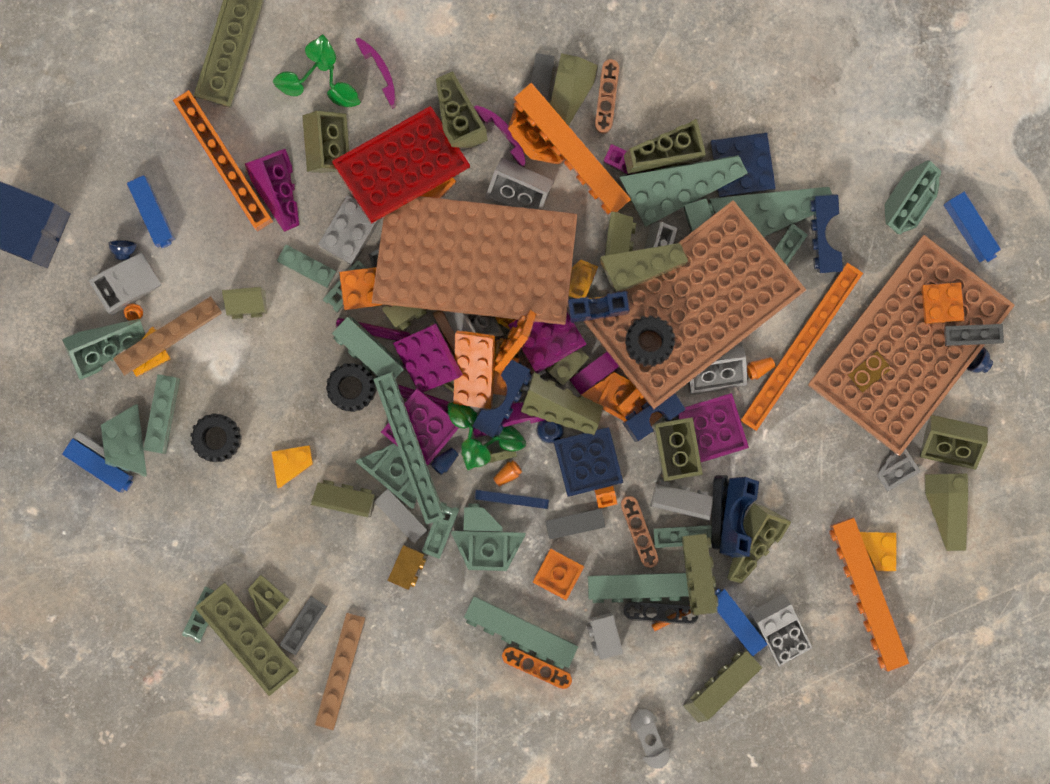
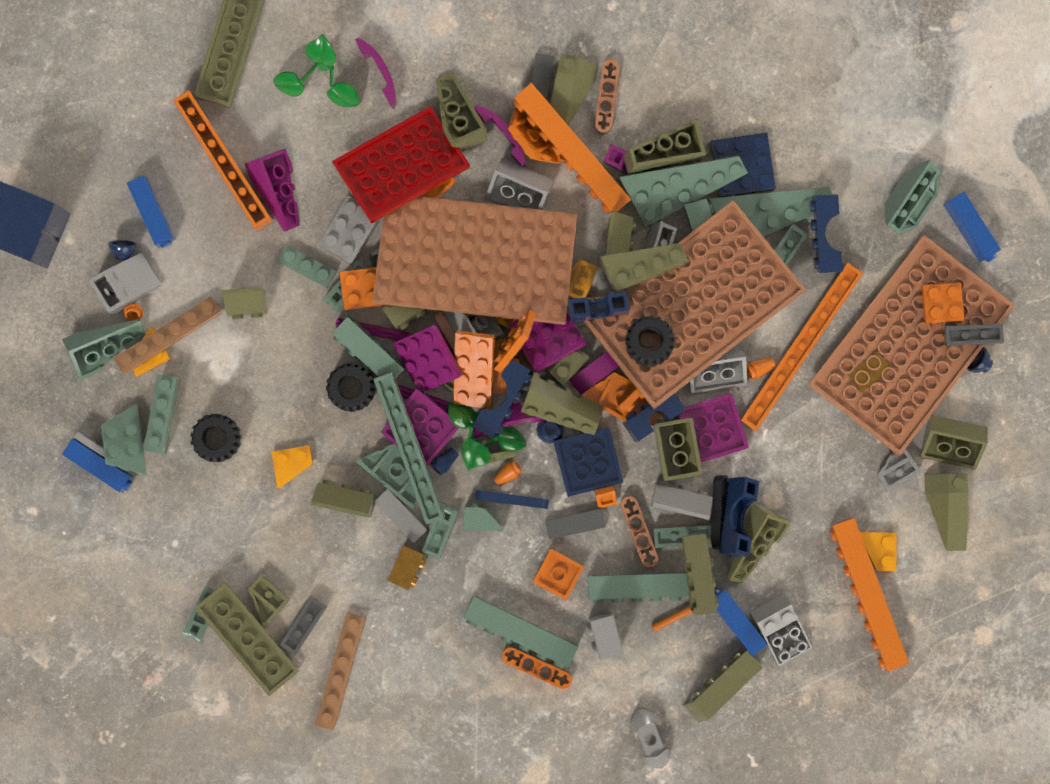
(324, 140): olive slope -> none
(488, 549): sand green wing -> none
(661, 610): black beam -> none

